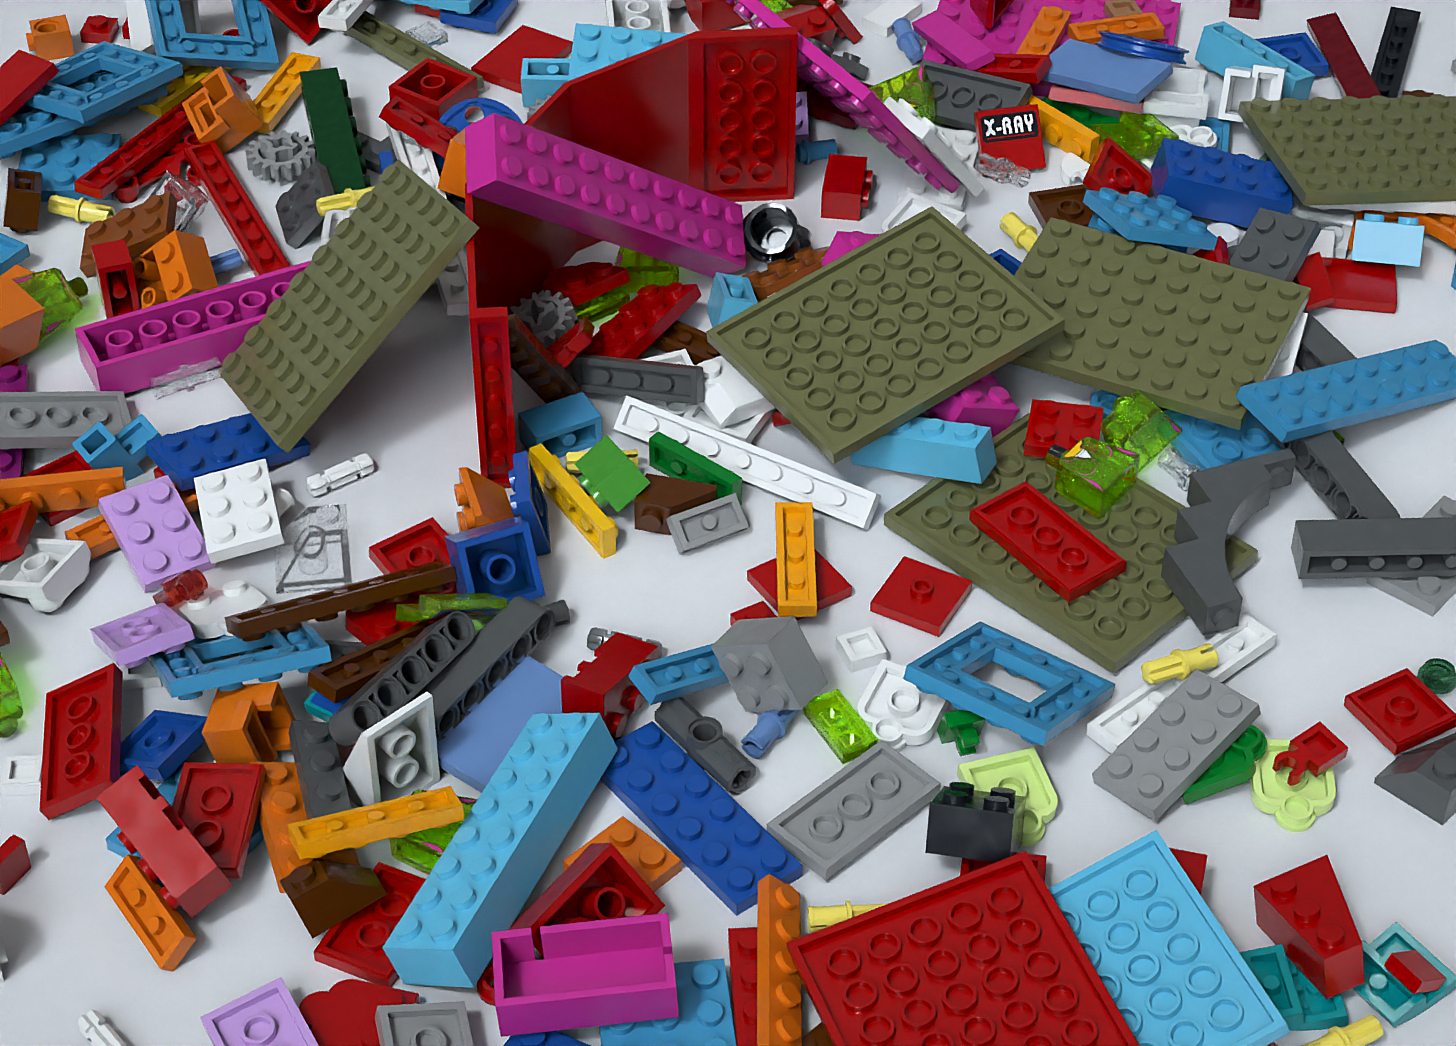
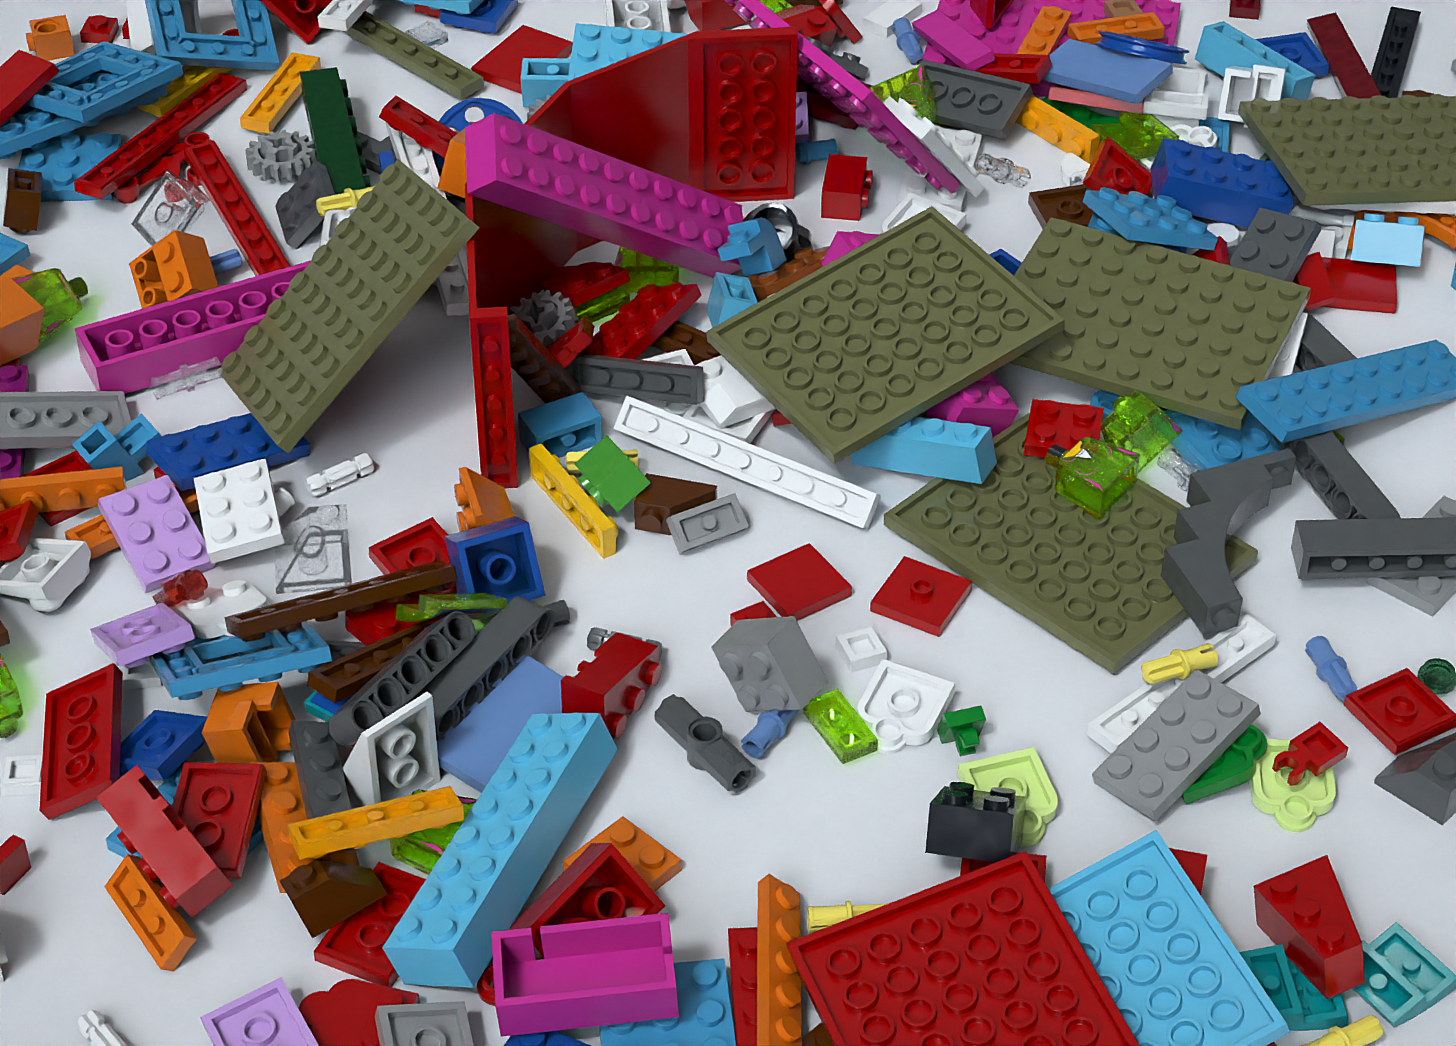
(79, 209): light yellow axle -> none
(115, 278): red brick -> none
(138, 225): dark orange plate -> none
(222, 111): orange plate -> none
(435, 88): red brick -> none
(530, 501): blue plate -> none
(678, 674): dark azure plate -> none
(683, 463): green plate -> none
(696, 818): blue plate -> none
(754, 245): none -> dark azure brick
(795, 559): light orange plate -> none
(853, 809): light grey plate -> none
(1011, 135): tile -> none
(1022, 234): light yellow axle -> none
(1047, 541): red tile -> none
(1069, 693): dark azure plate -> none
(1330, 667): none -> medium blue axle
(1414, 971): red tile -> none

